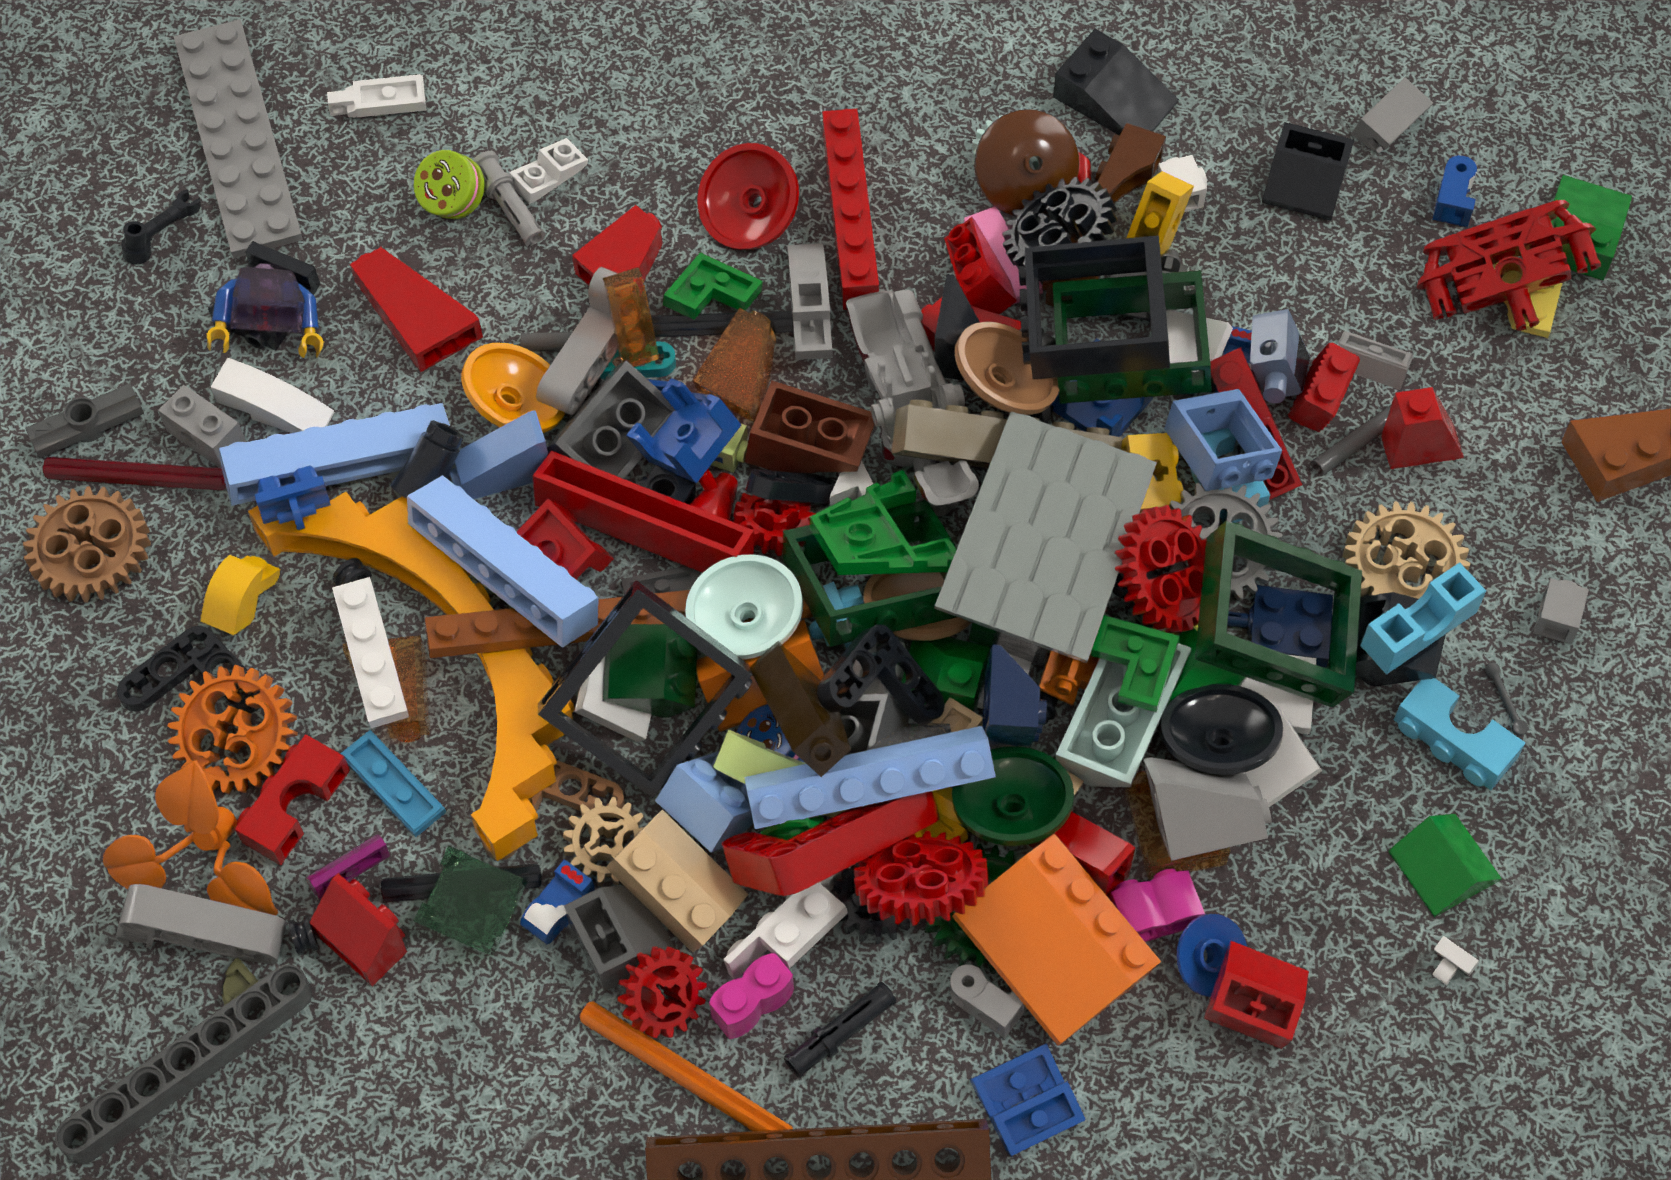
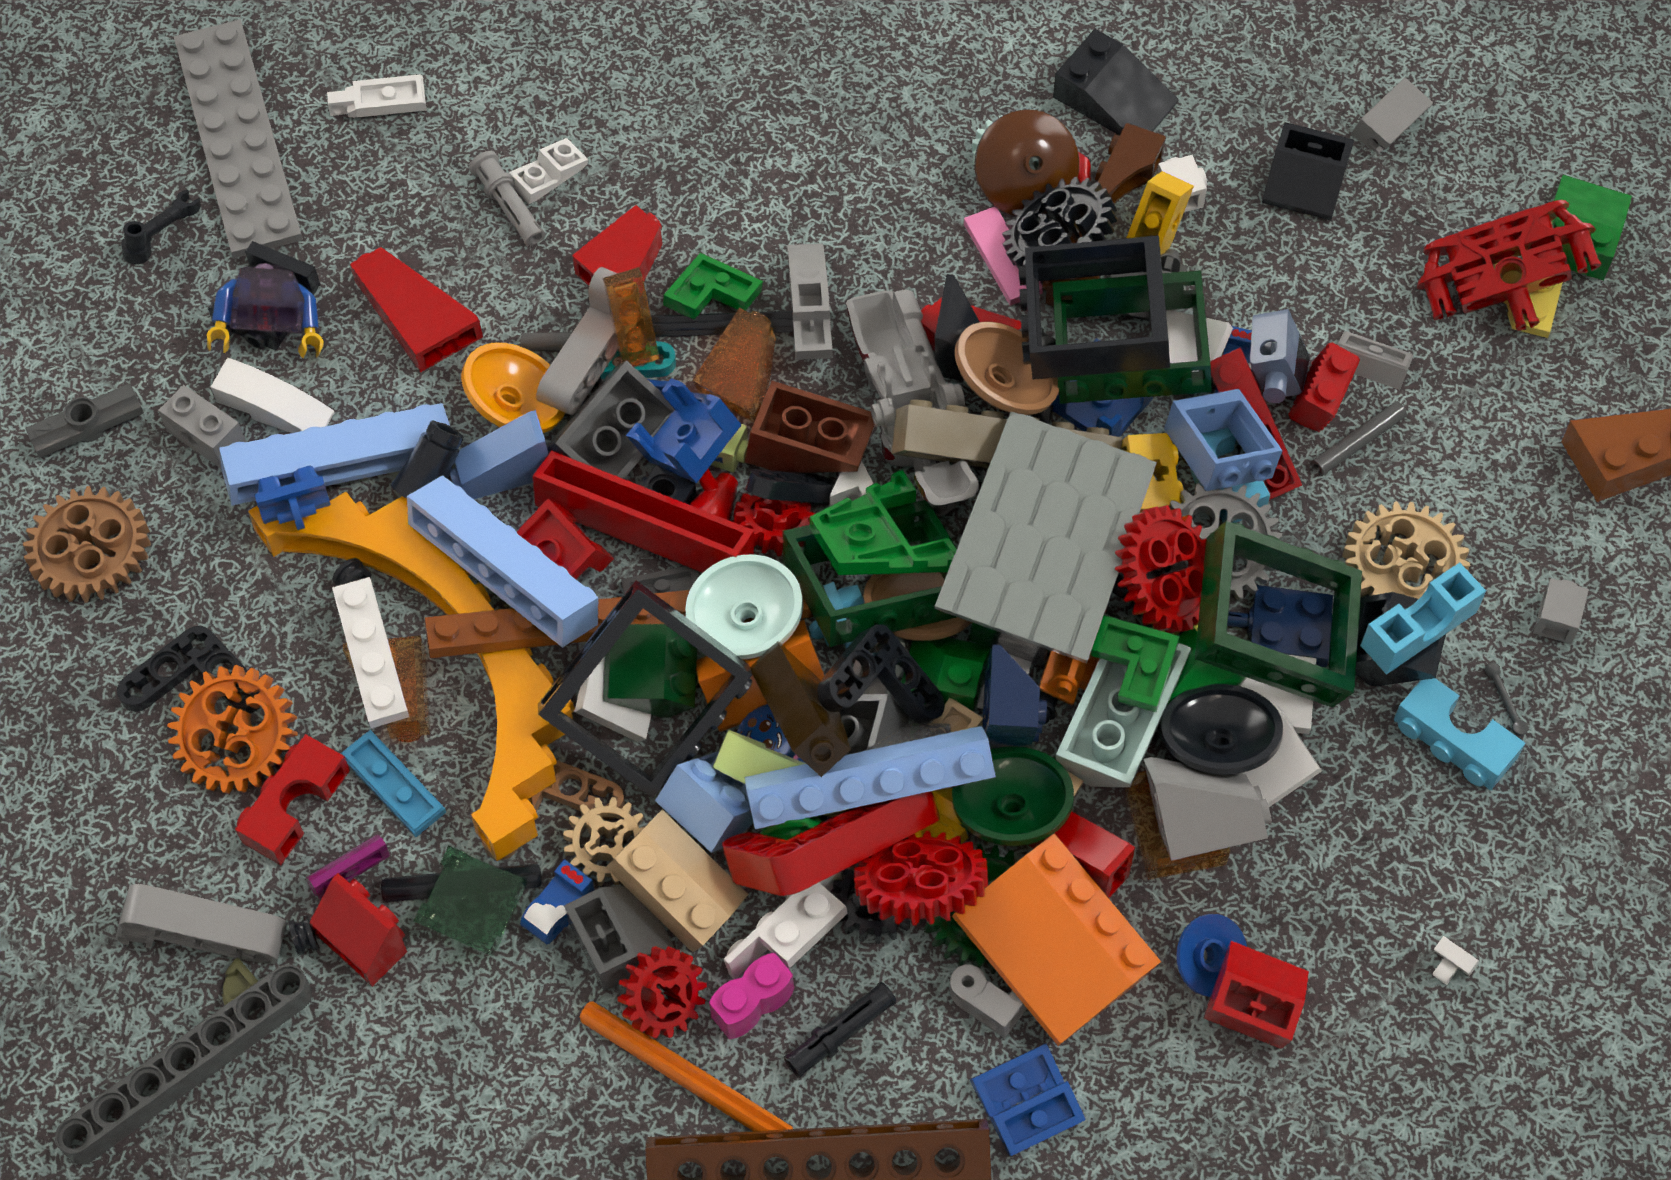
(134, 473): dark red axle -> none
(189, 801): orange plant -> none
(235, 591): yellow brick -> none
(448, 184): lime head -> none
(730, 191): red dish -> none
(849, 204): red brick -> none
(979, 269): red slope -> none
(1158, 905): dark pink brick -> none
(1419, 430): red slope -> none
(1443, 863): green slope -> none
(1452, 204): blue leg -> none

